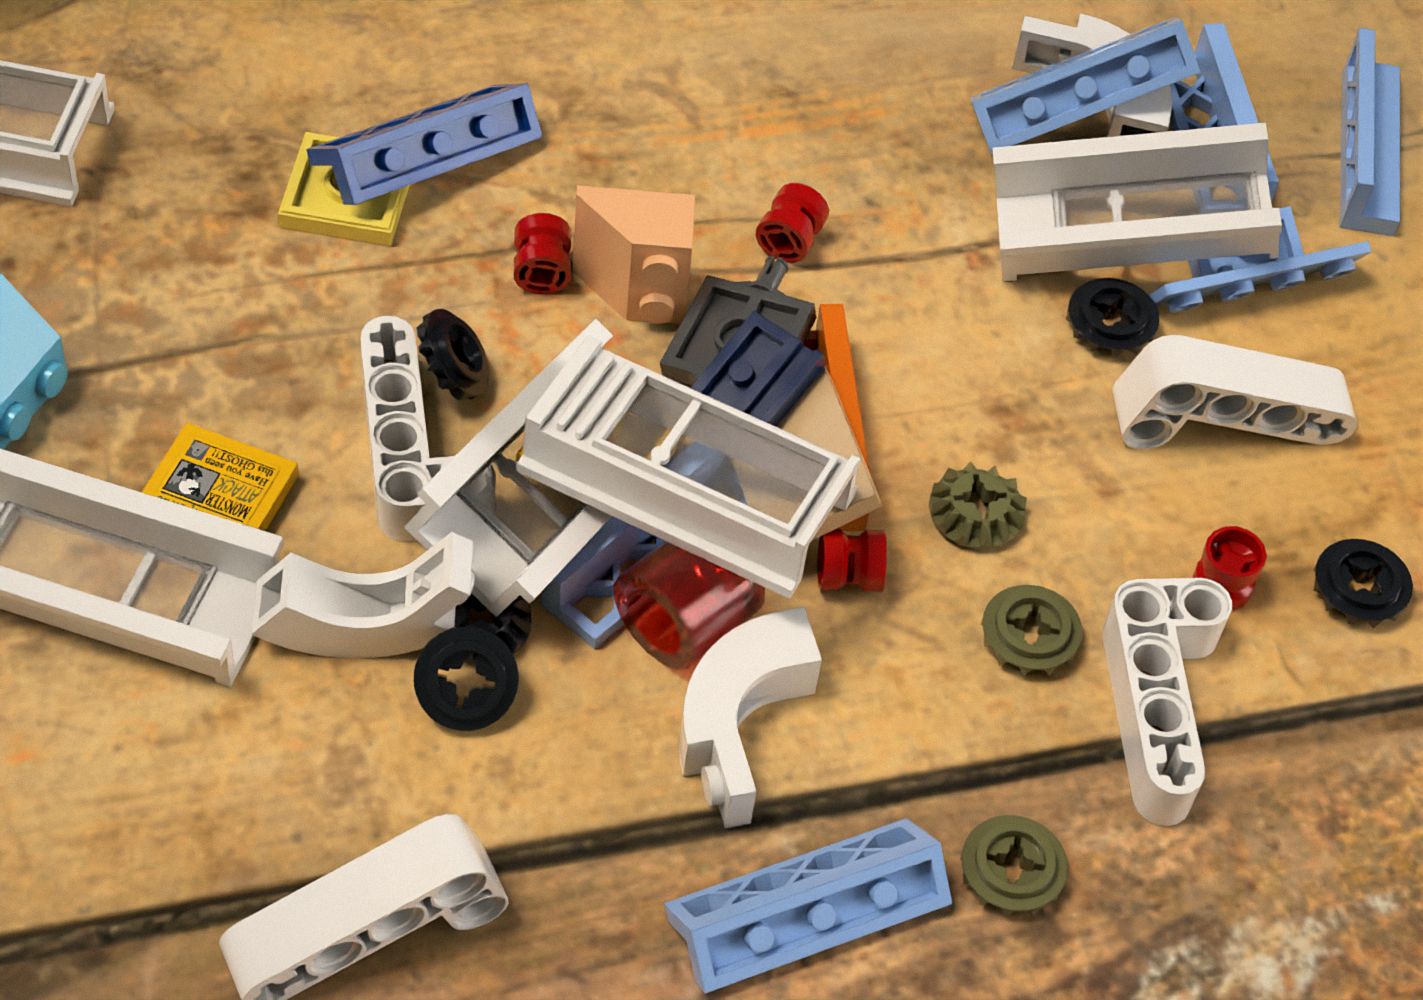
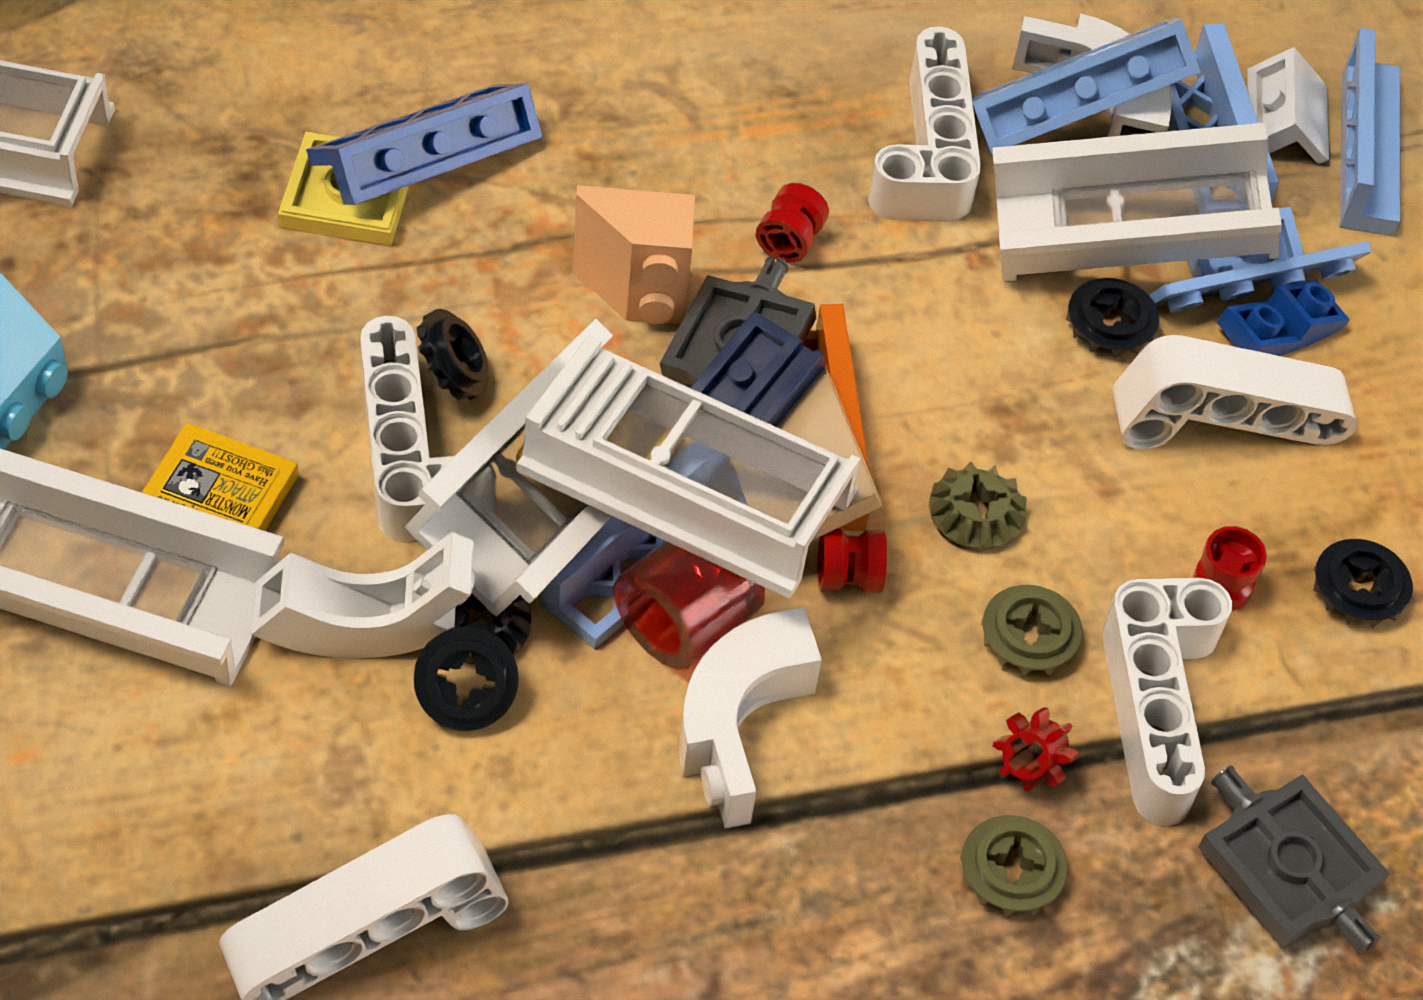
(542, 253): red wheel -> none
(810, 903): light blue fence -> none
(943, 168): none -> white beam
(1018, 757): none -> red gear
(1286, 322): none -> blue slope
(1291, 103): none -> white panel
(1293, 861): none -> dark grey plate

